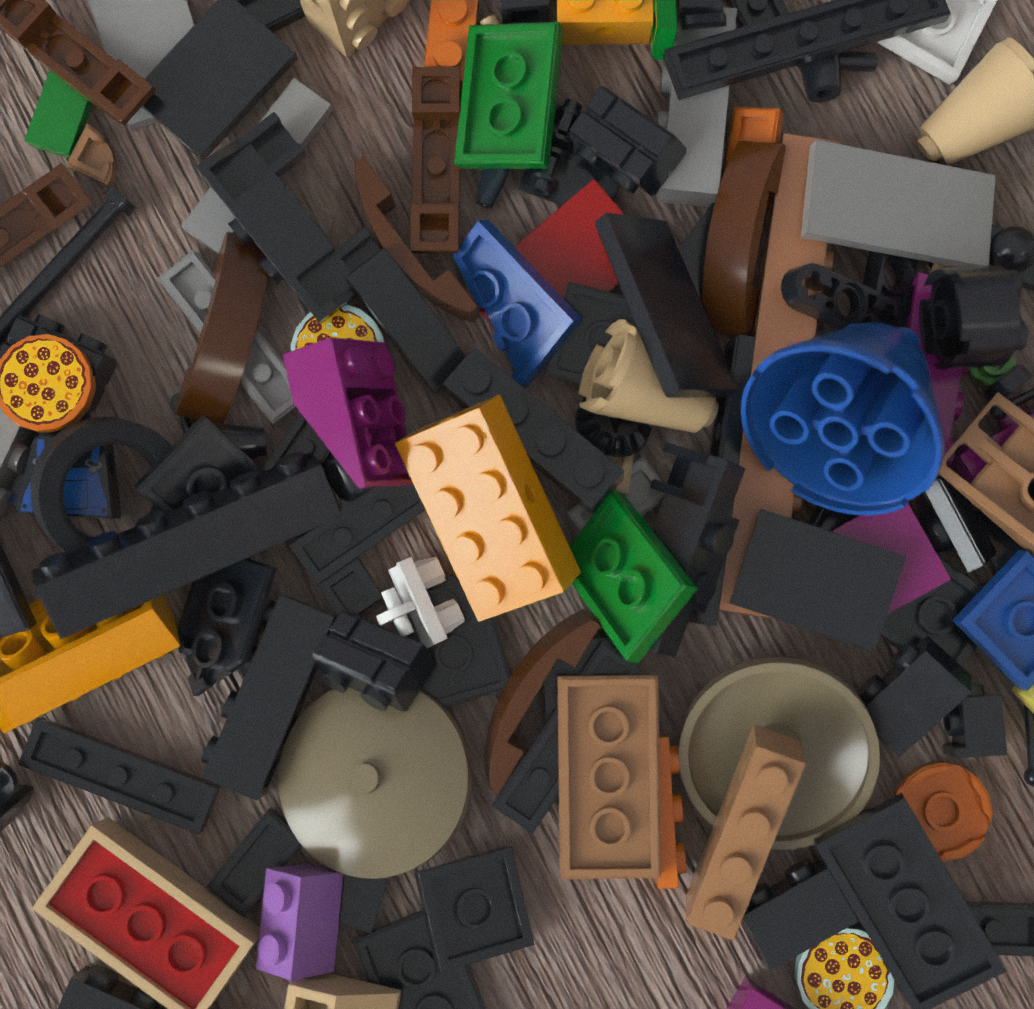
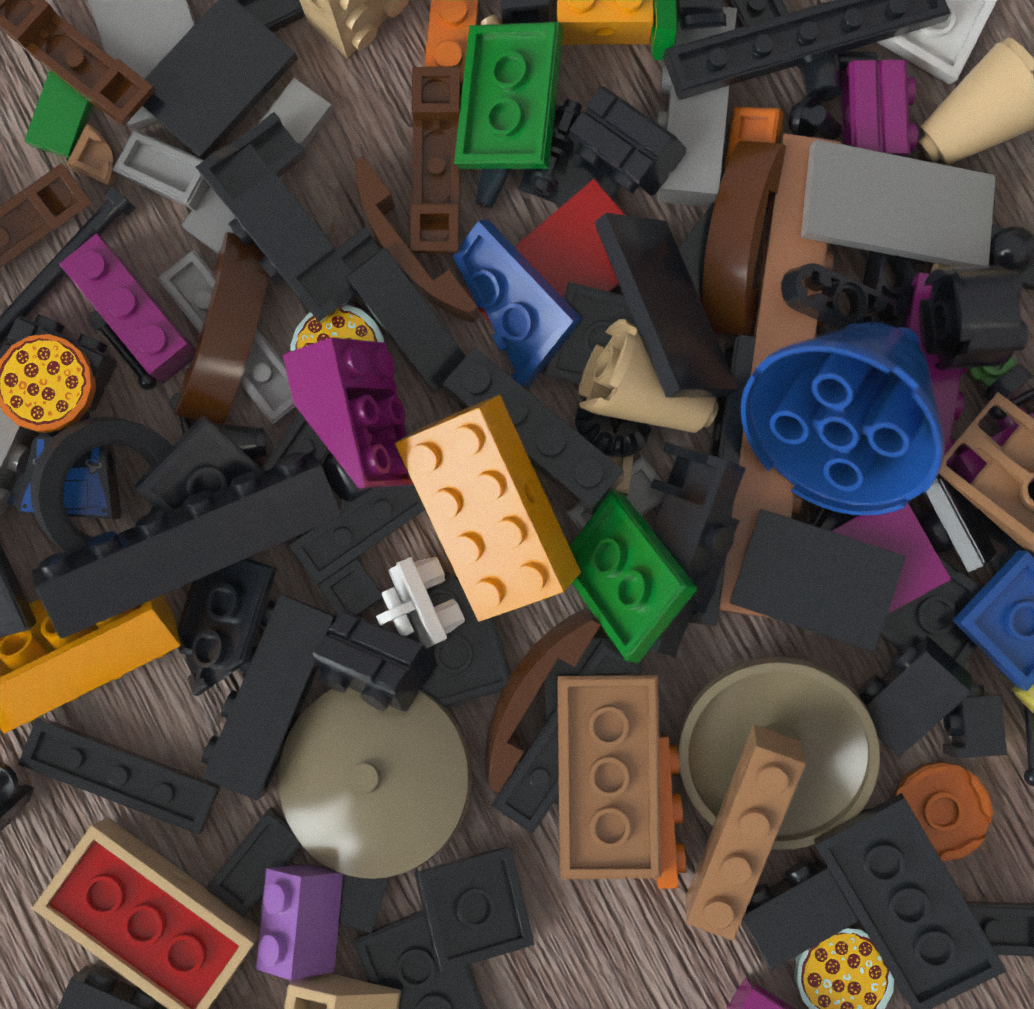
(98, 323): none -> black hinge
(129, 308): none -> magenta brick
(162, 169): none -> light grey tile
(810, 118): none -> black plate
(877, 106): none -> magenta brick

